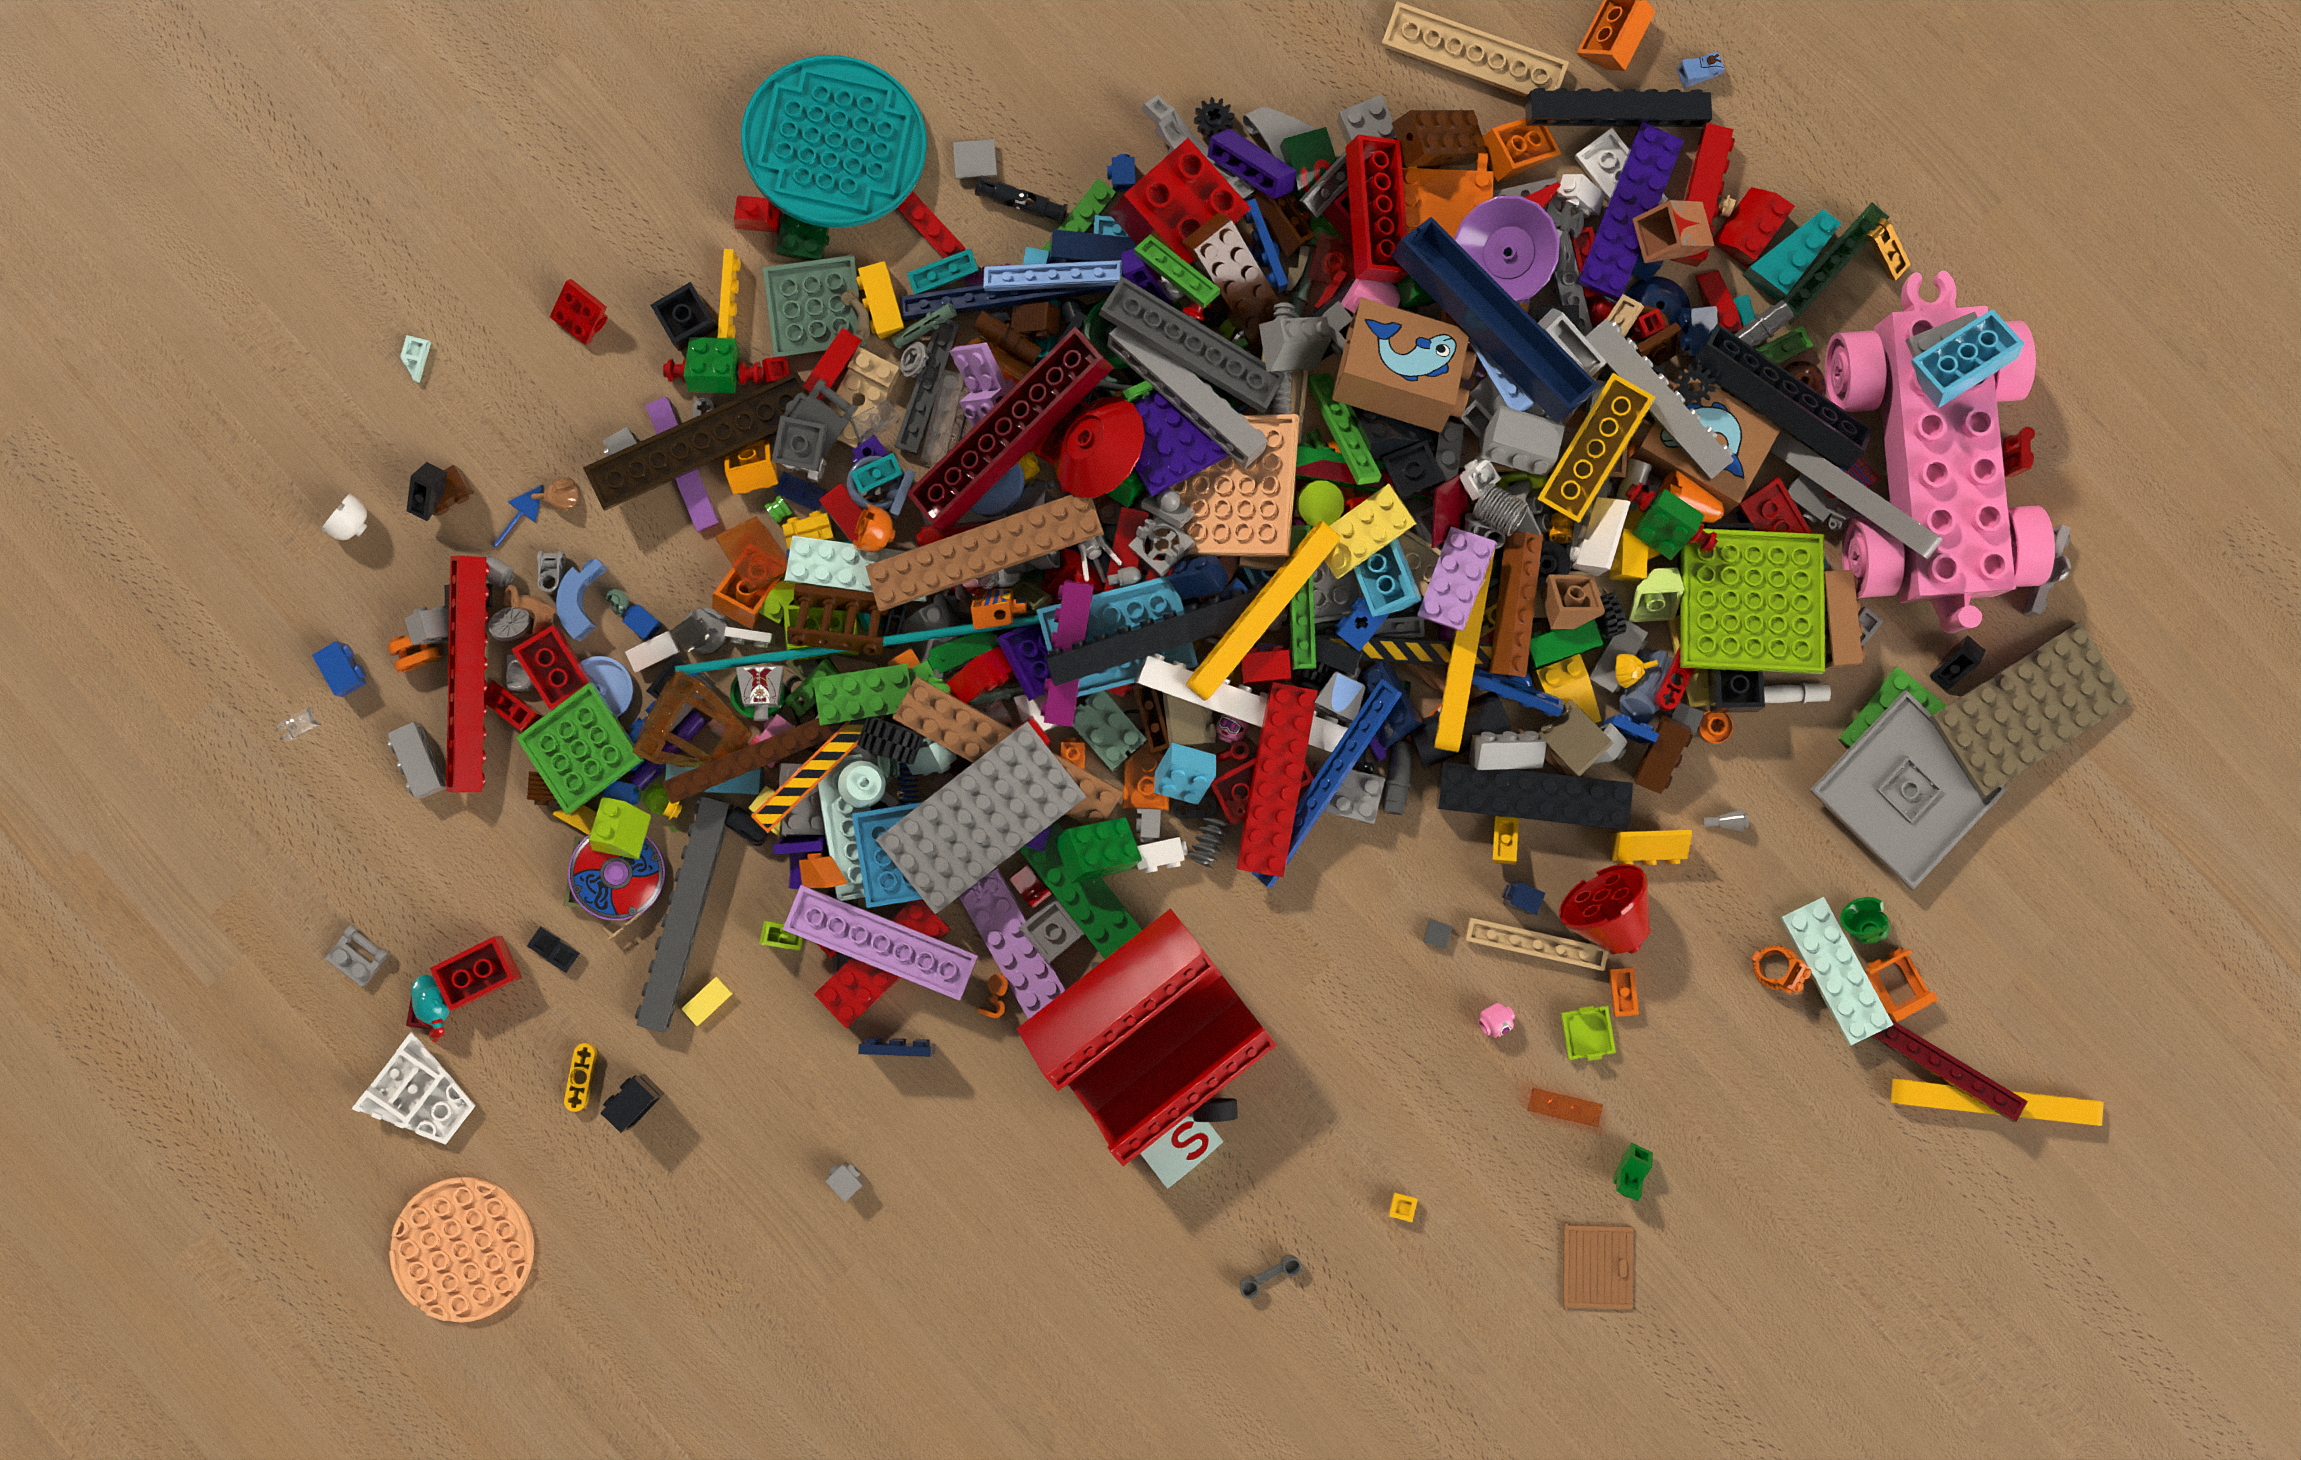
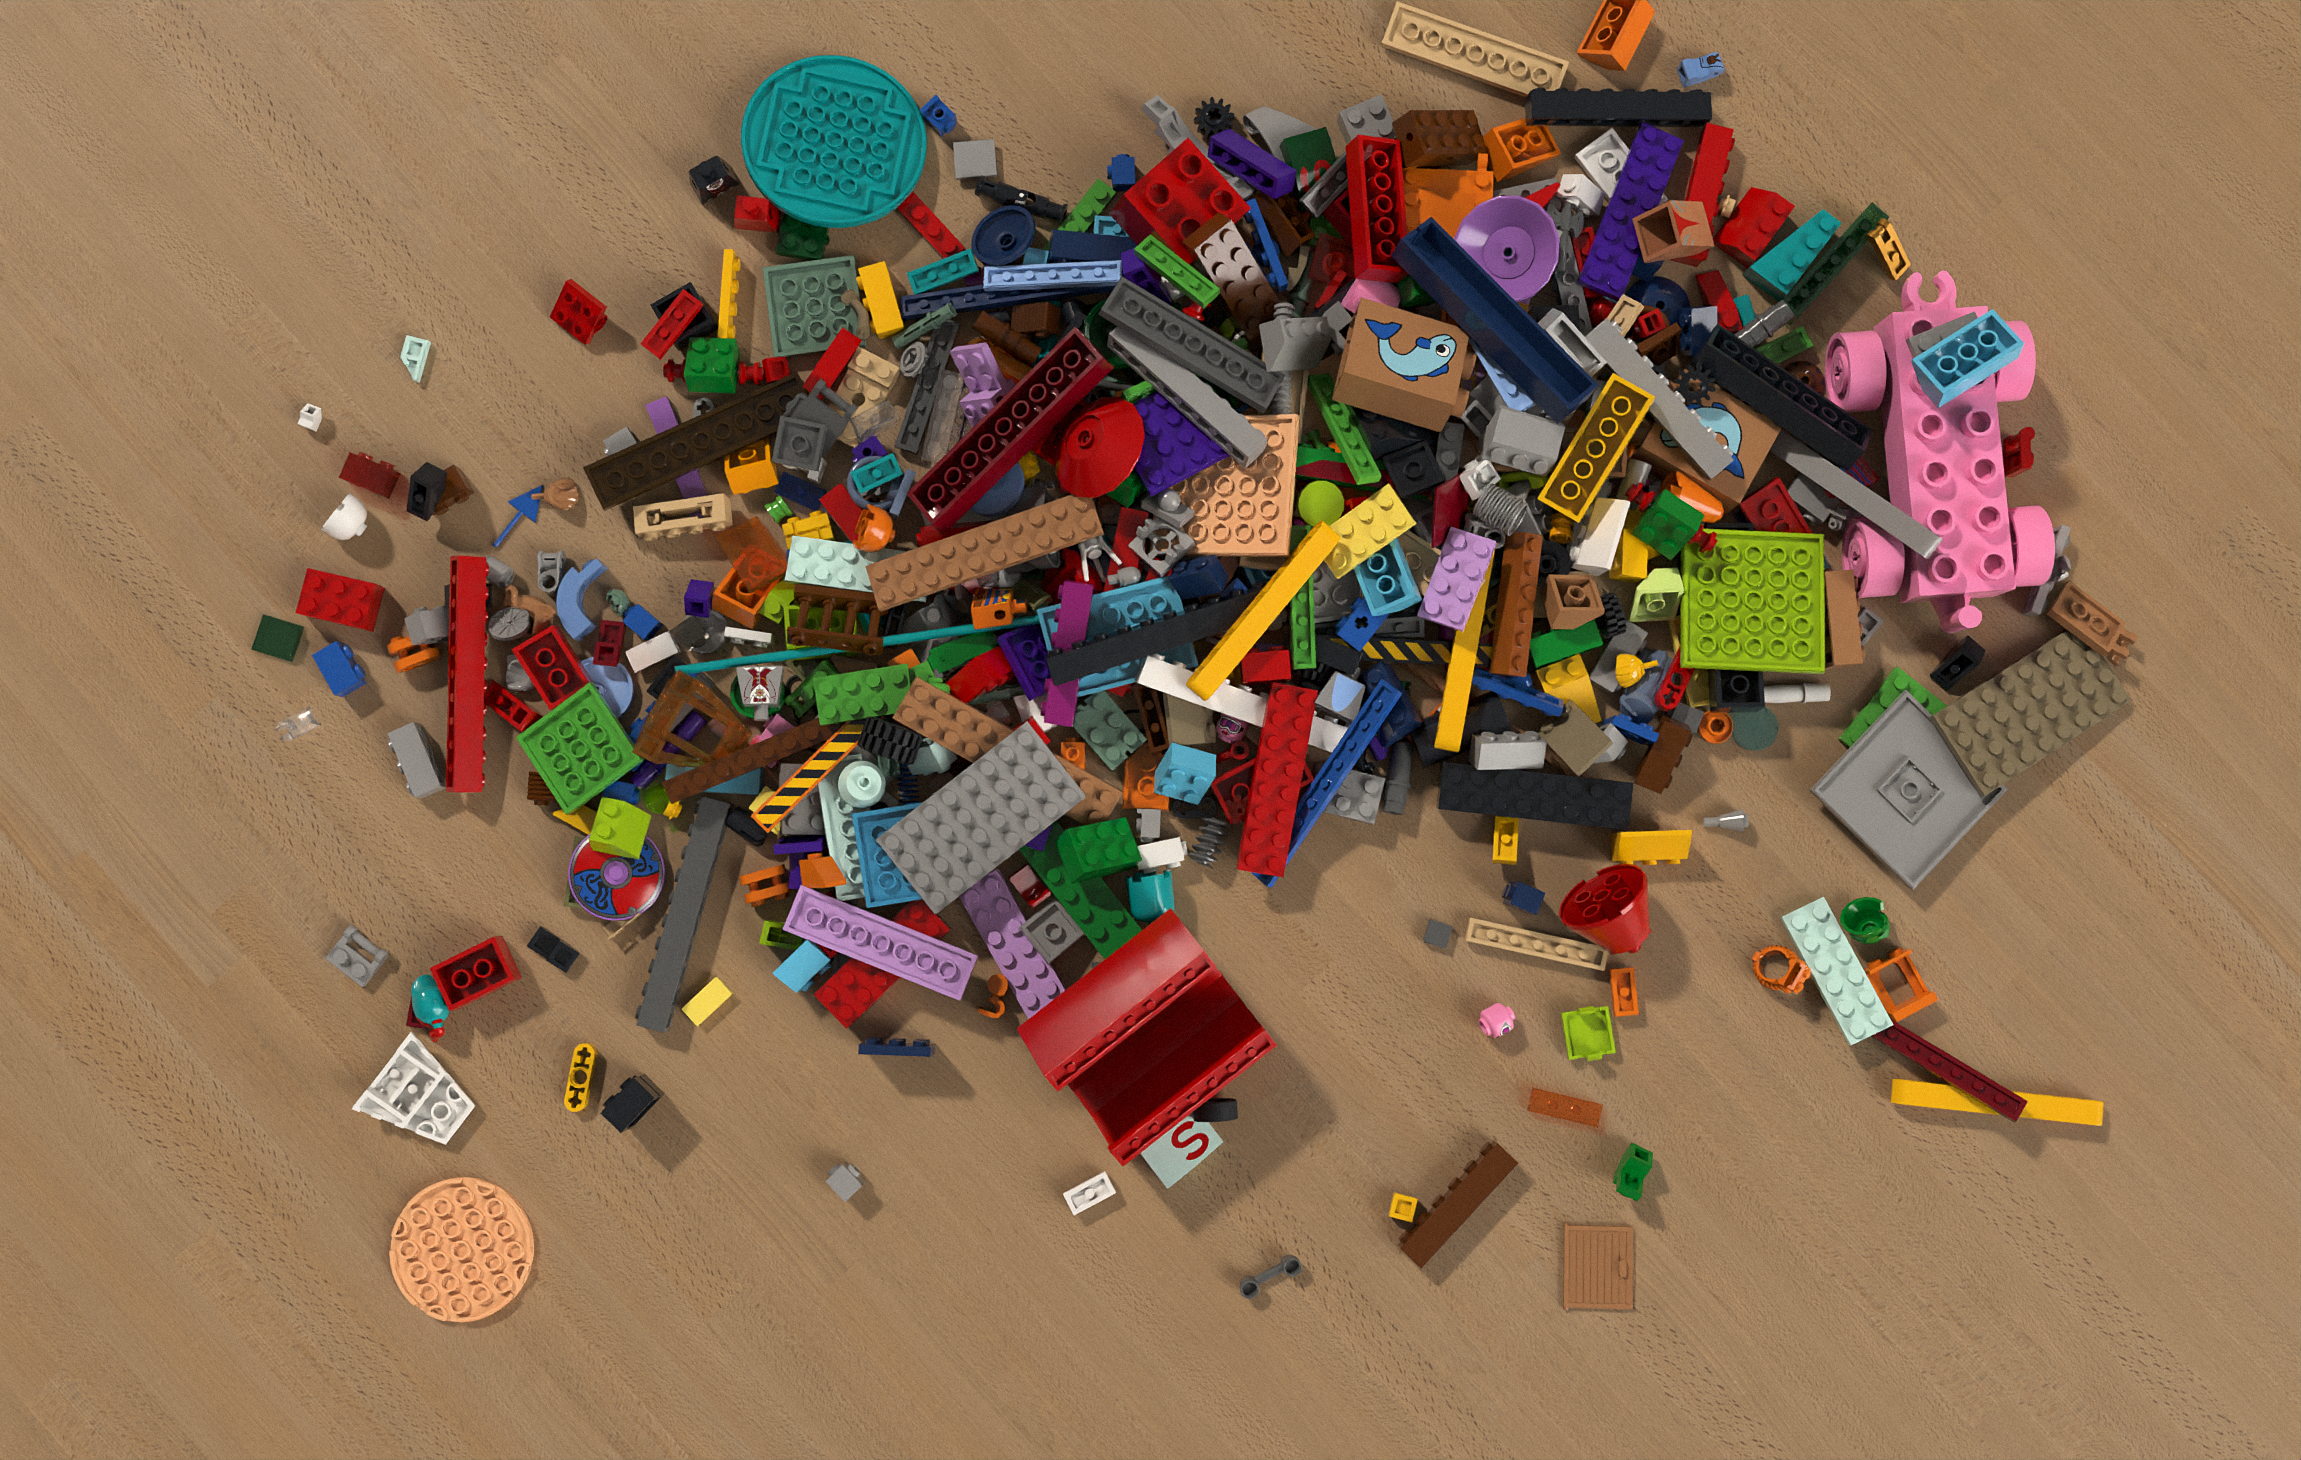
(277, 638): none -> clear green piece
(310, 417): none -> white piece
(340, 600): none -> red brick
(369, 475): none -> clear red brick
(610, 643): none -> dark red slope
(651, 525): none -> tan brick
(671, 324): none -> red plate
(699, 598): none -> dark purple brick
(712, 179): none -> black torso
(757, 896): none -> orange brick
(803, 967): none -> medium azure slope
(930, 112): none -> blue brick
(1003, 235): none -> dark blue dish
(1089, 1193): none -> white plate
(1150, 895): none -> teal cylinder
(1457, 1203): none -> reddish brown brick
(1755, 729): none -> clear light blue tile
(2091, 623): none -> medium nougat tile

